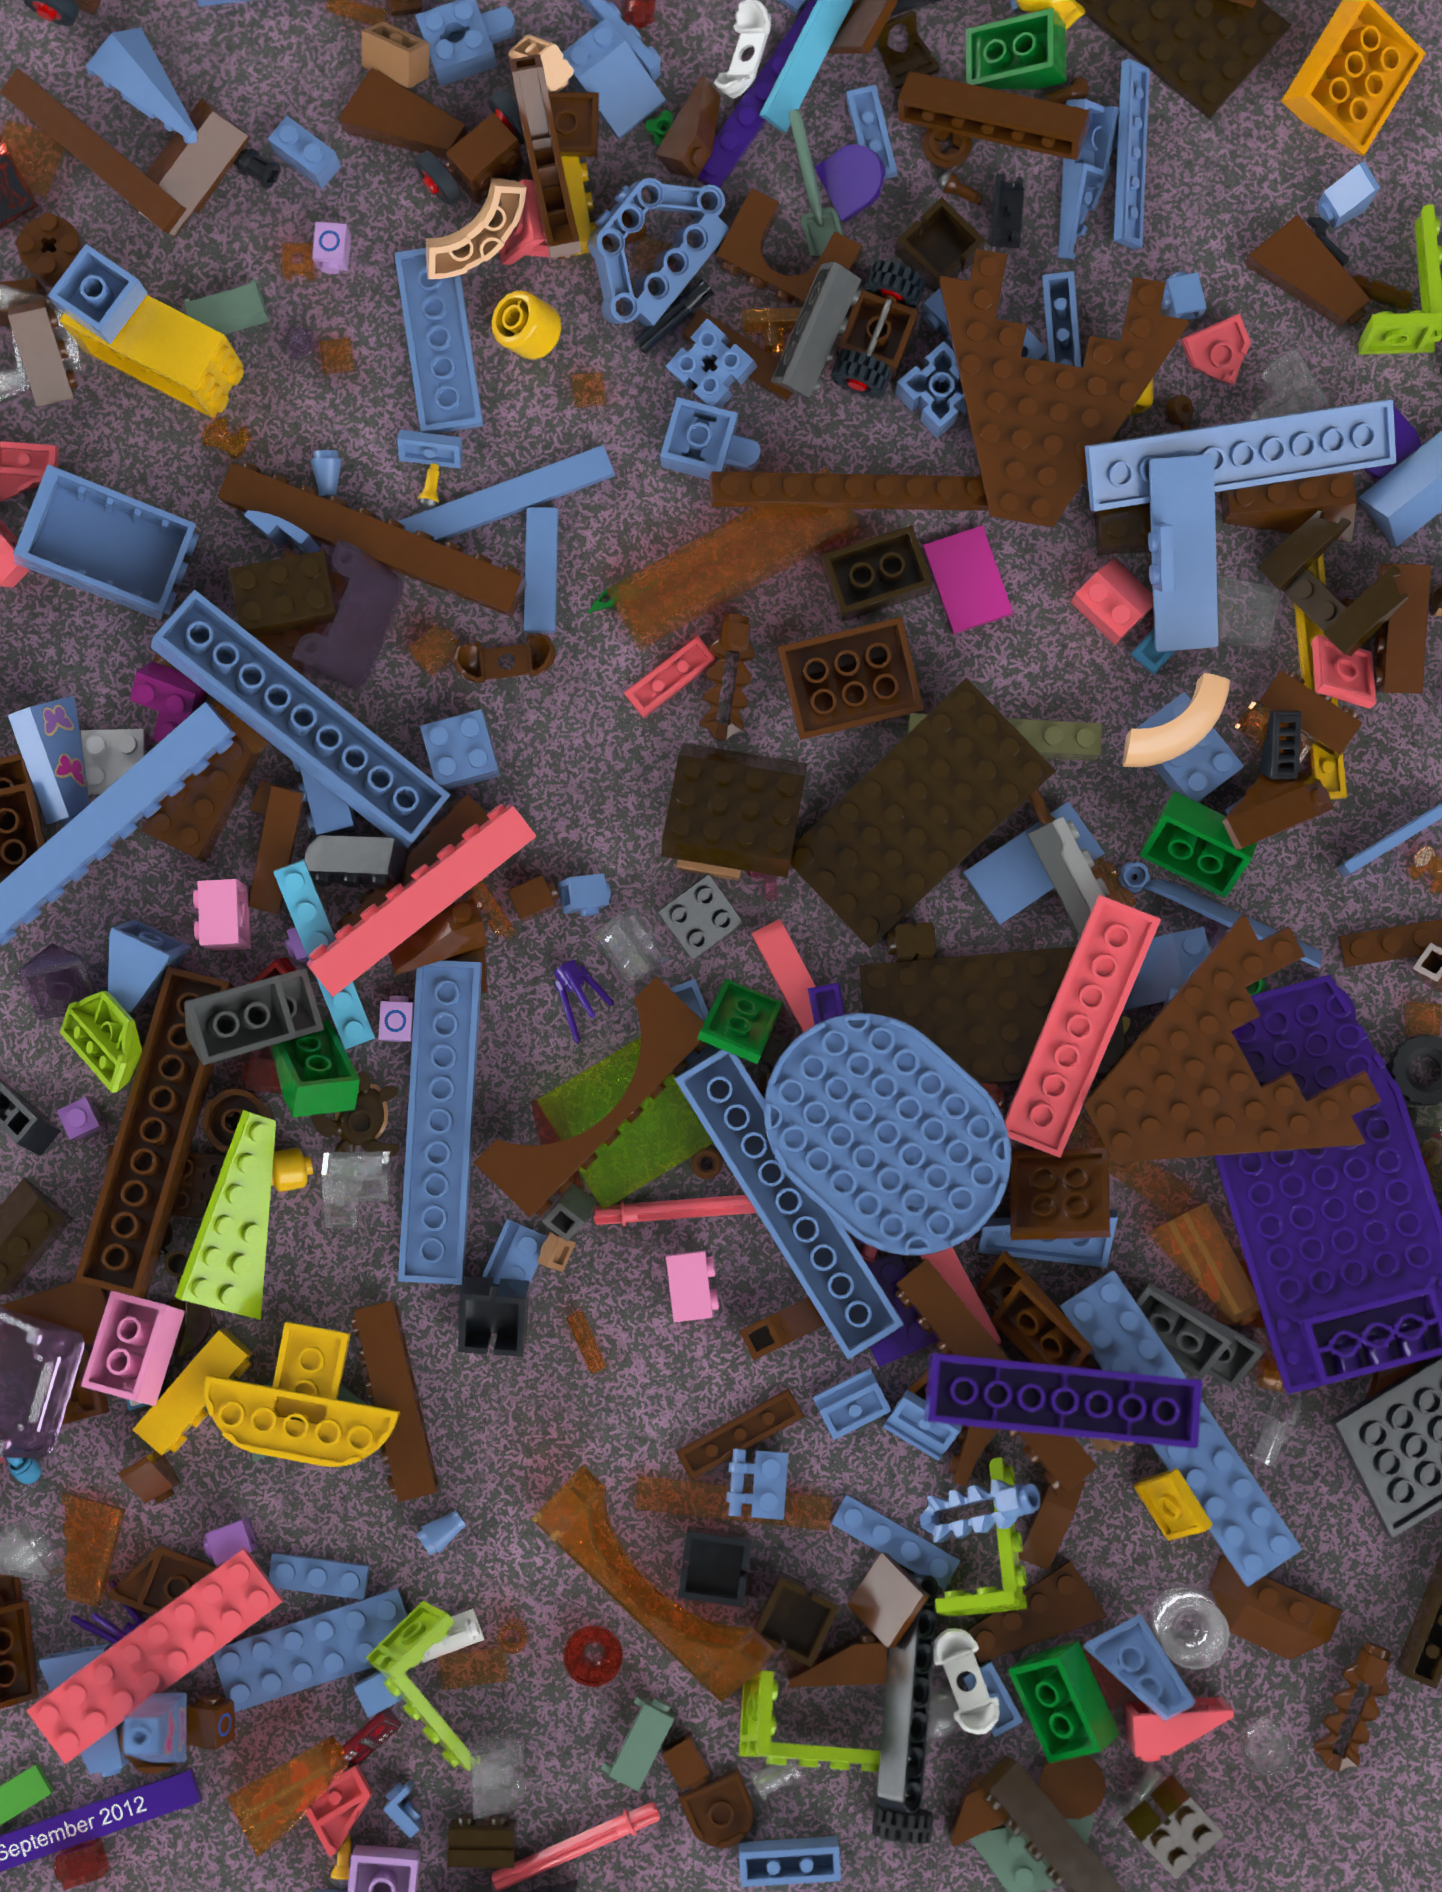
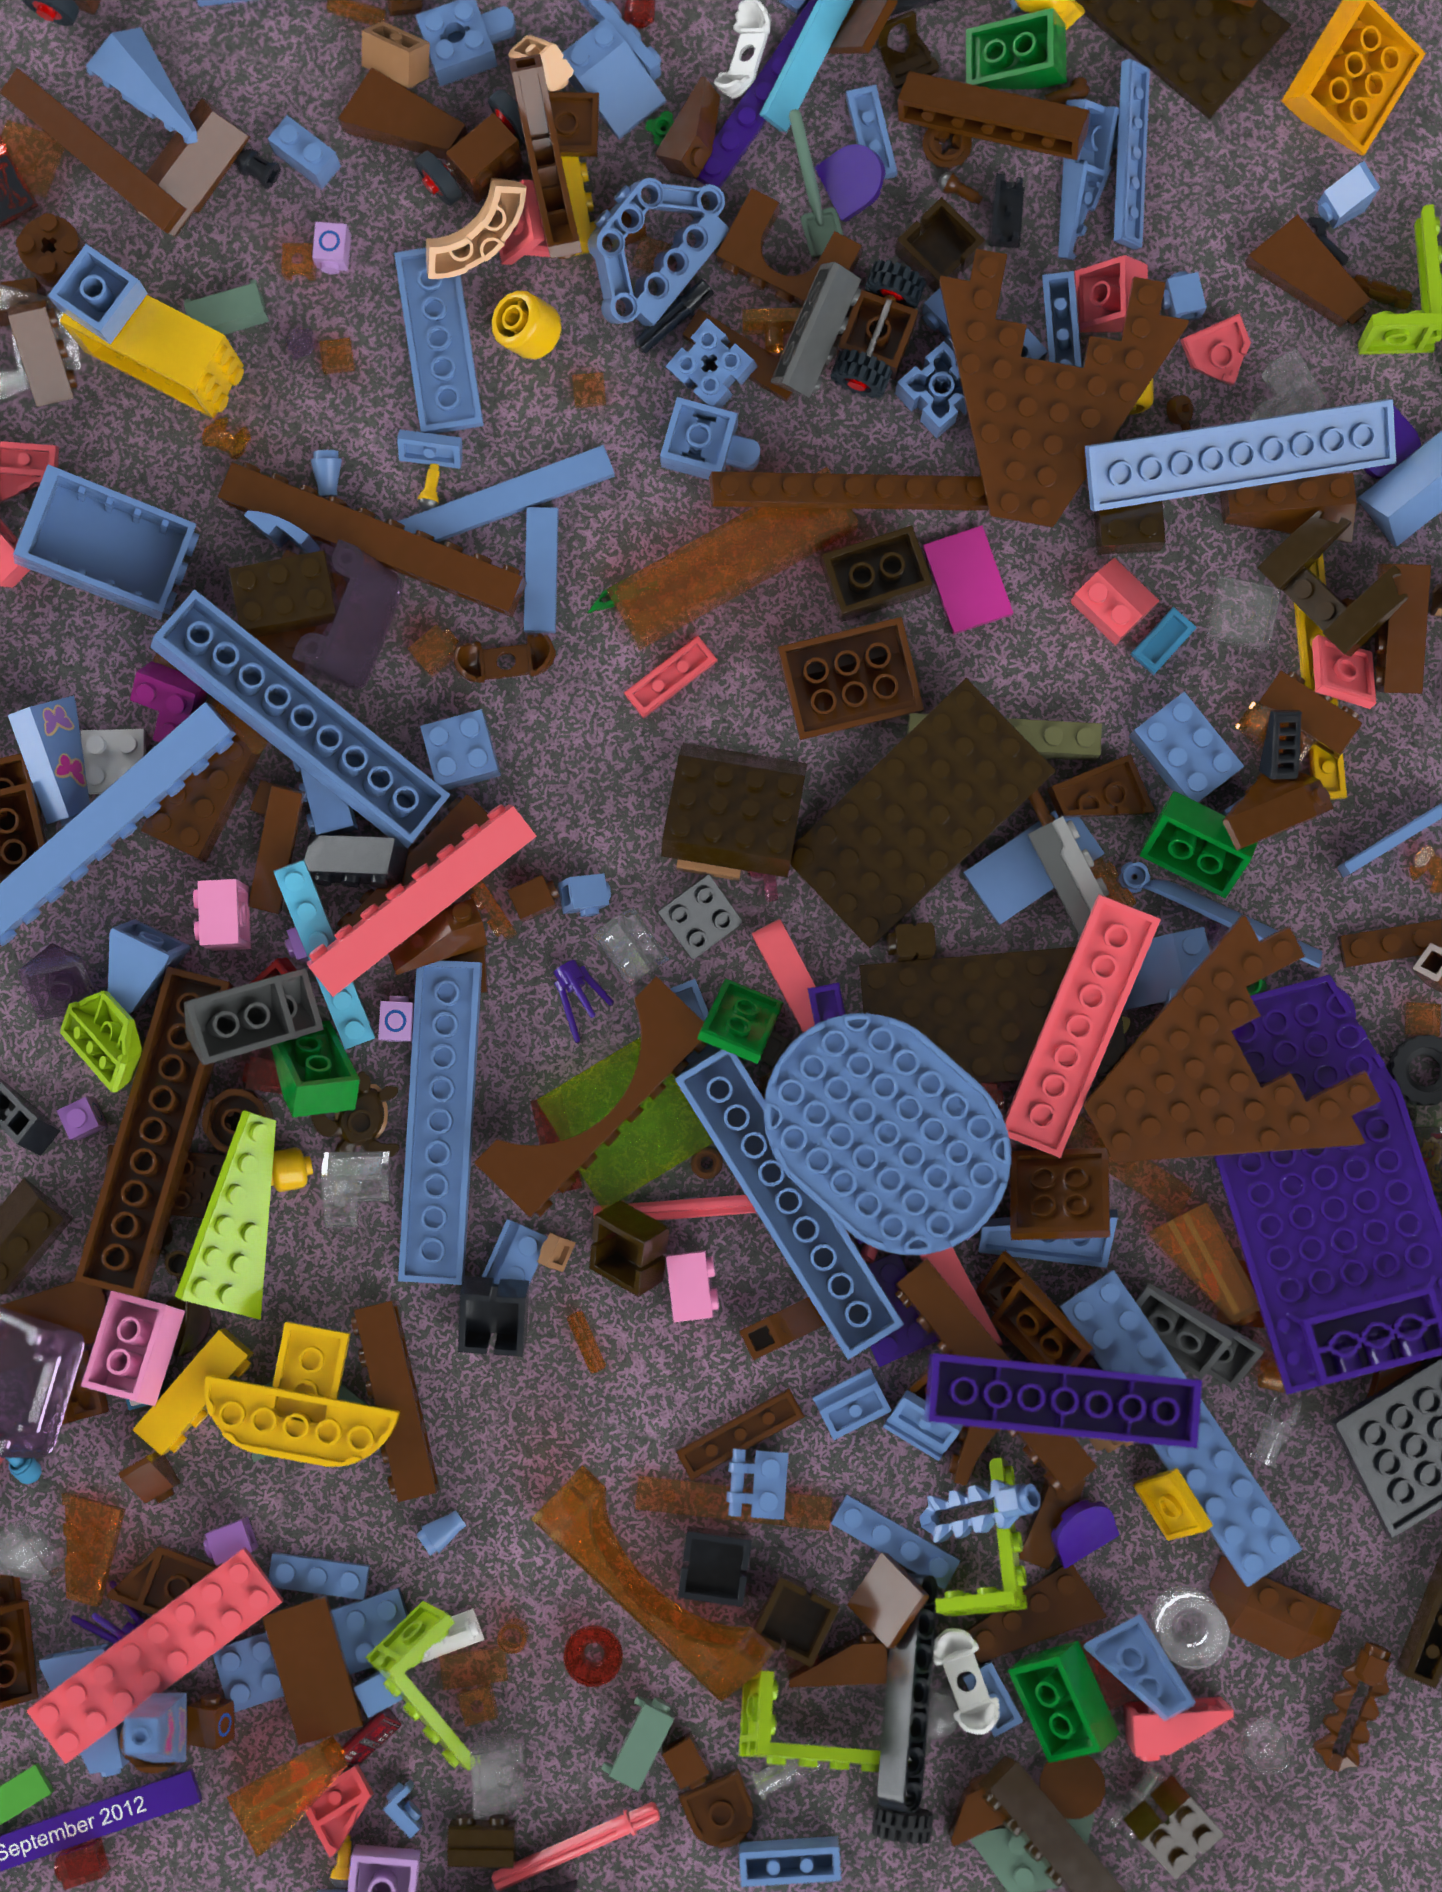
(312, 1670): none -> reddish brown tile
(486, 1696): none -> clear orange piece
(569, 1212): flat silver brick -> none
(629, 1248): none -> dark brown piece
(732, 639): reddish brown sword -> none
(1083, 1531): none -> dark purple tile
(1103, 791): none -> reddish brown wing
(1105, 293): none -> coral slope
(1175, 738): light nougat brick -> none
(1183, 552): medium blue bracket -> none

